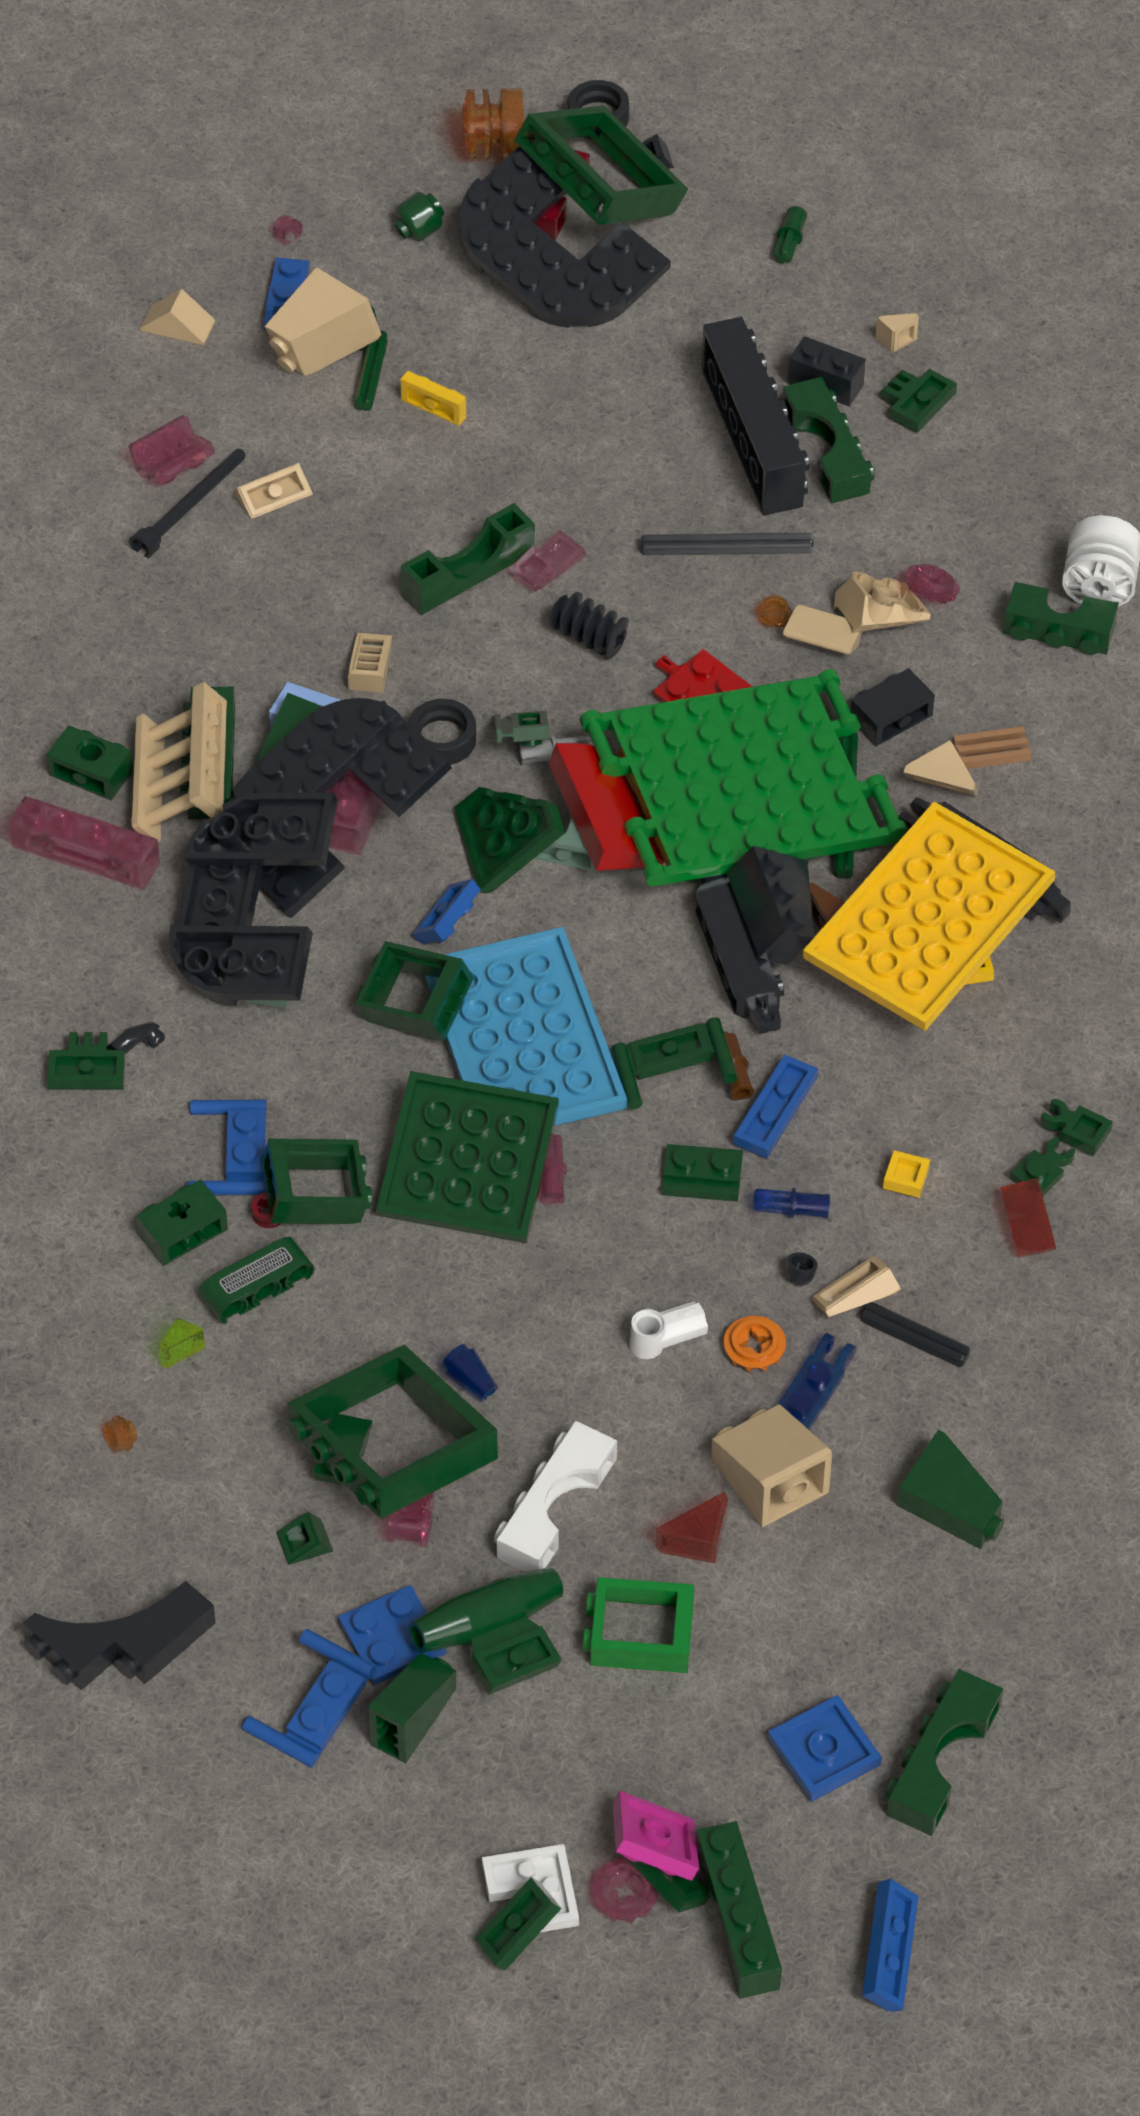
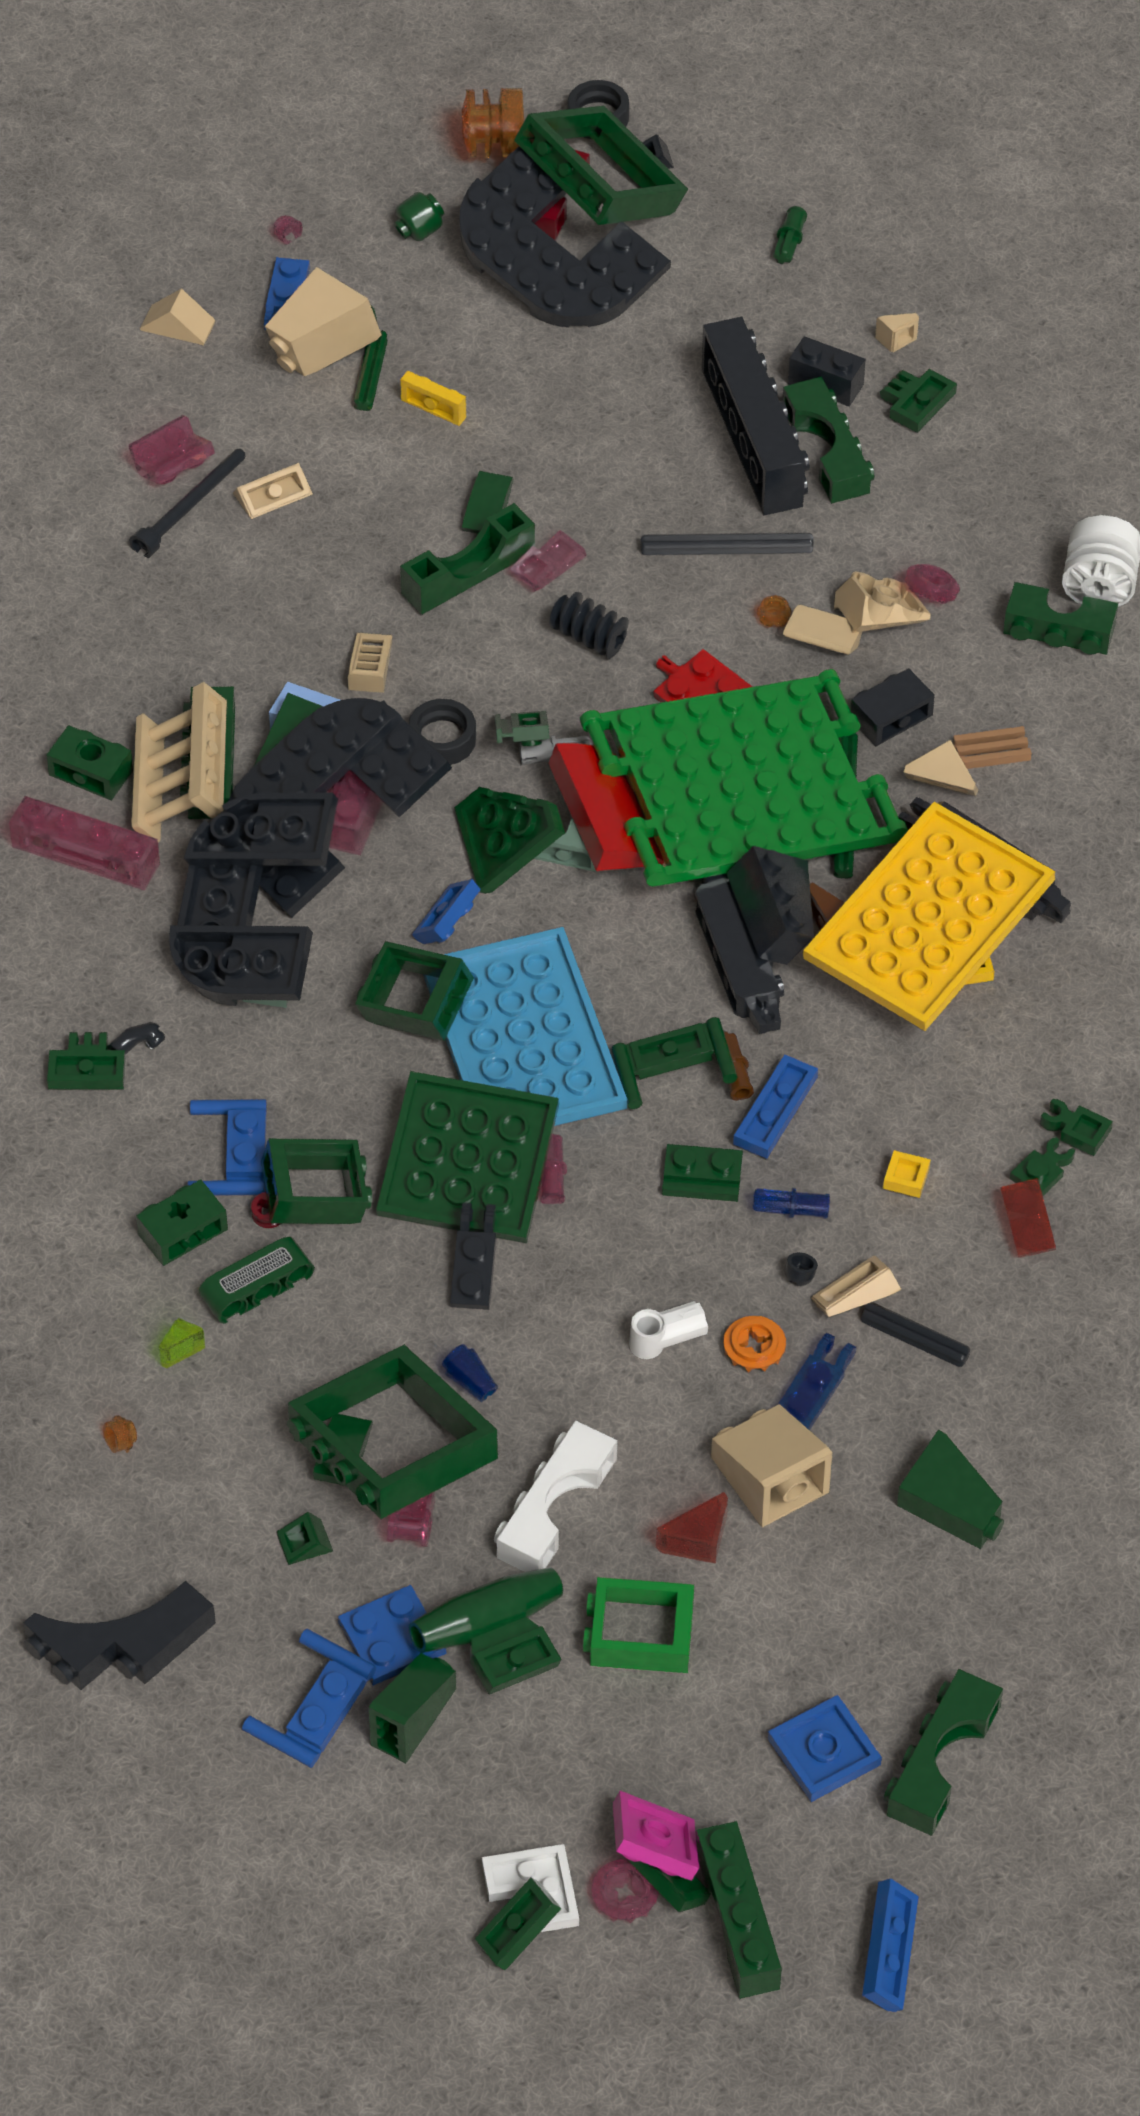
(474, 1261): none -> black hinge
(487, 497): none -> dark green slope

